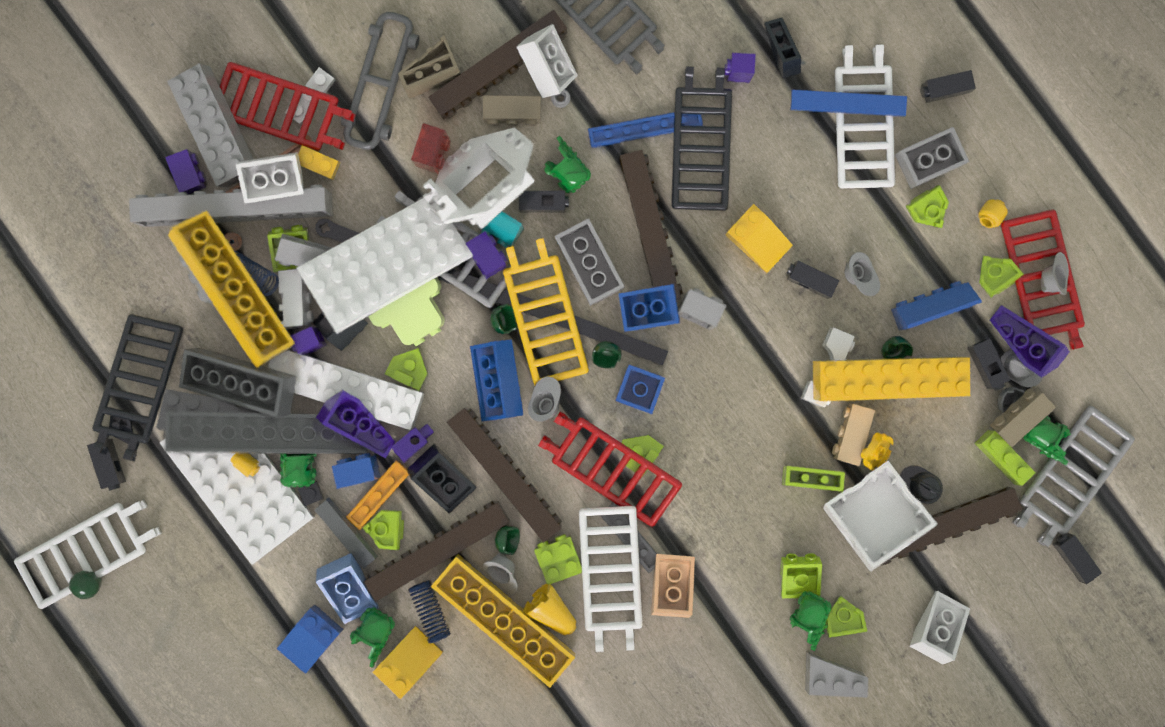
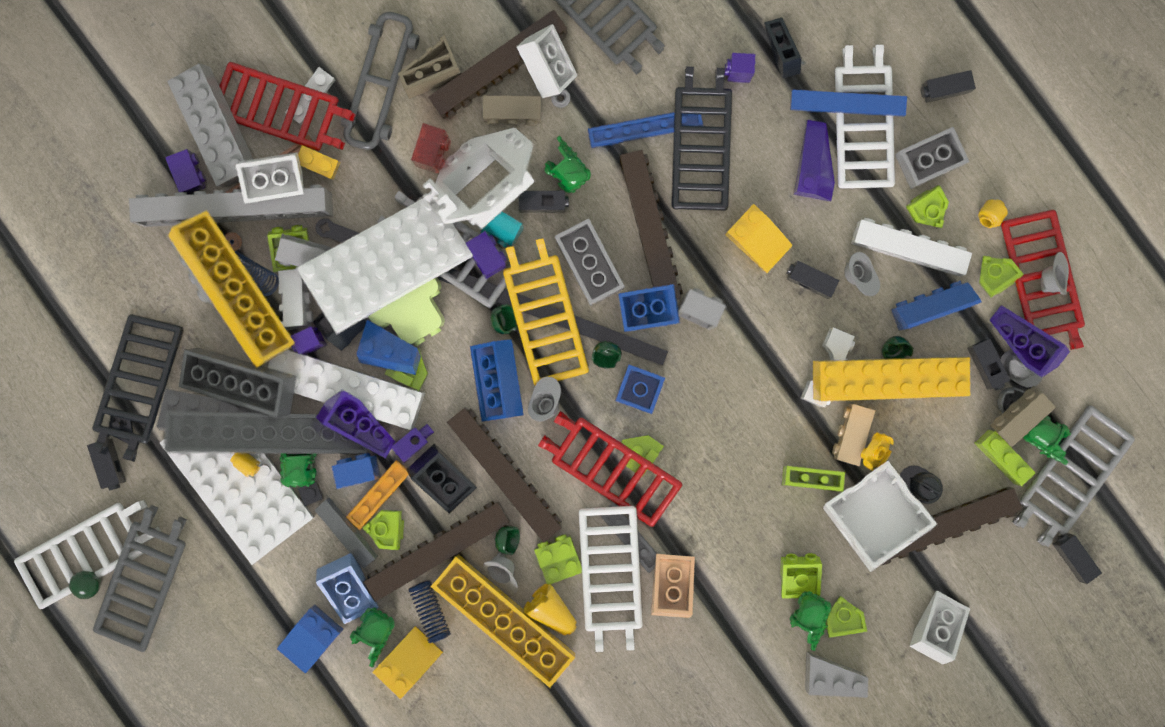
(123, 560): none -> dark grey bar
(386, 350): none -> blue wedge
(815, 166): none -> dark purple wedge
(911, 247): none -> white brick

